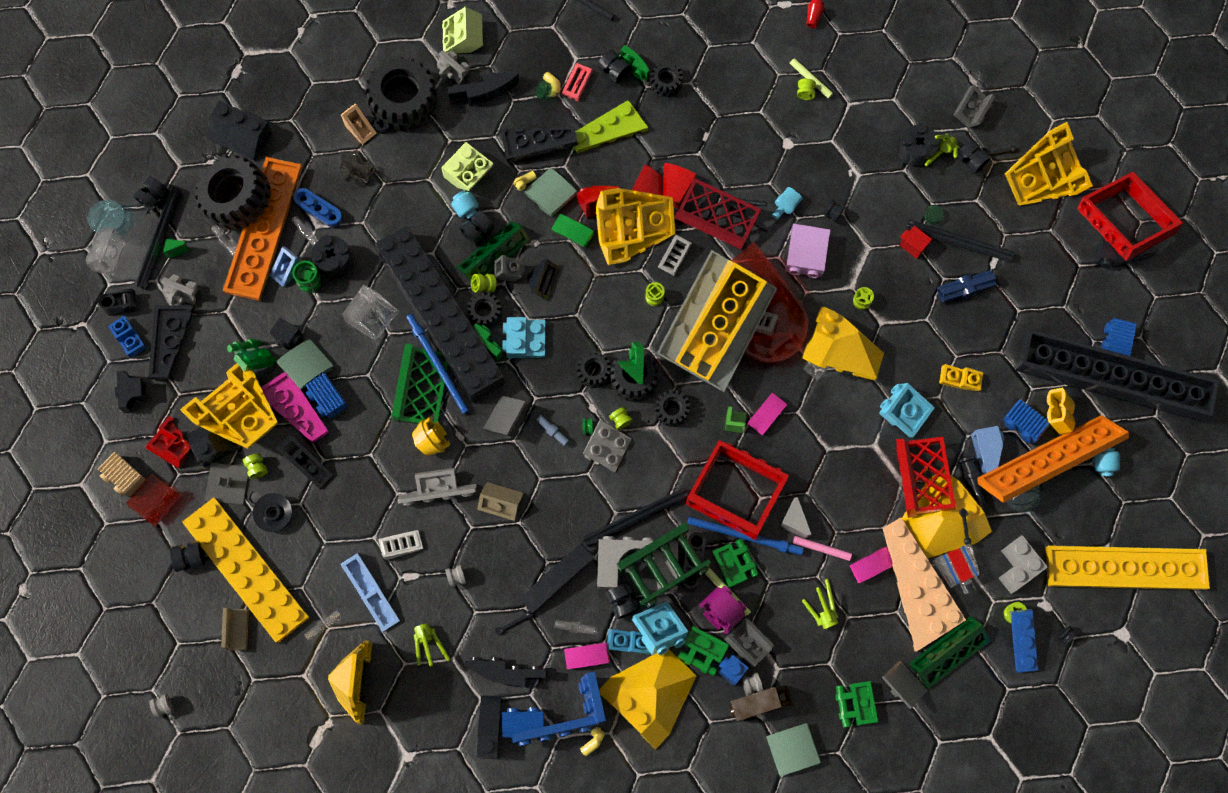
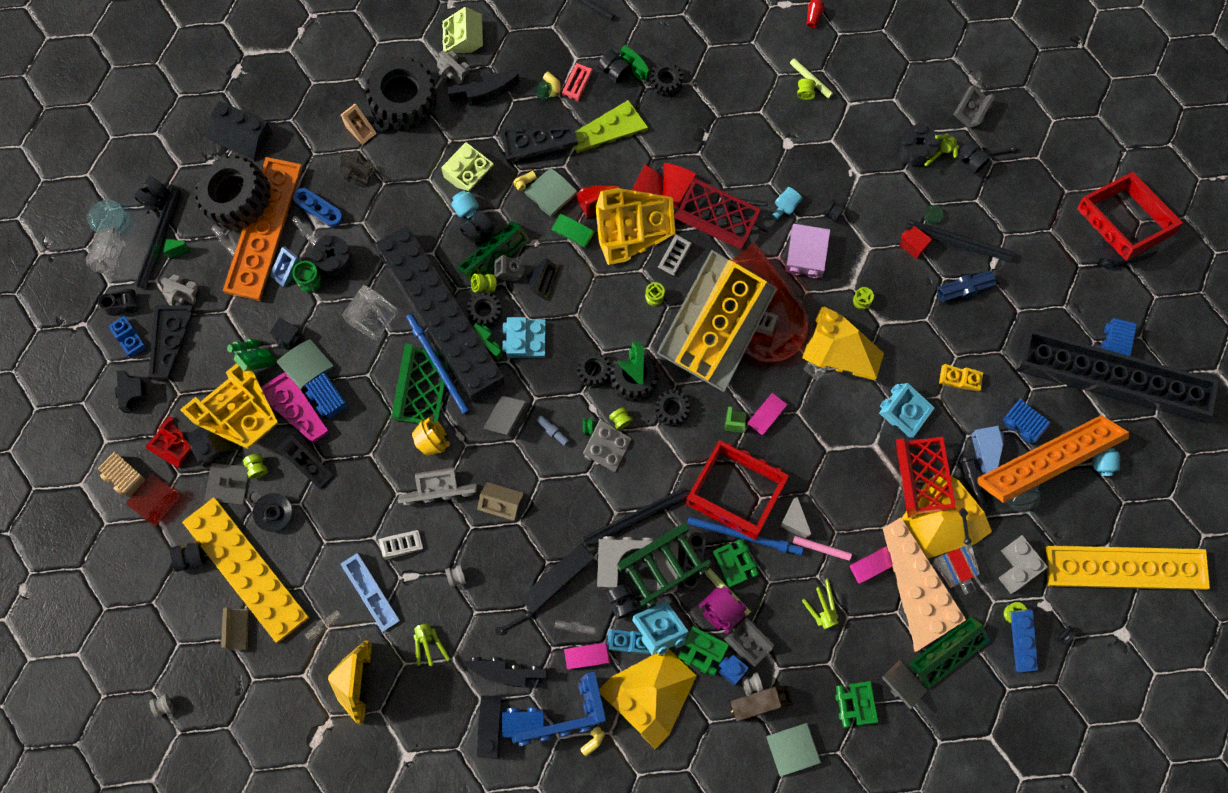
(1048, 169): yellow wedge -> none
(1060, 411): yellow brick -> none

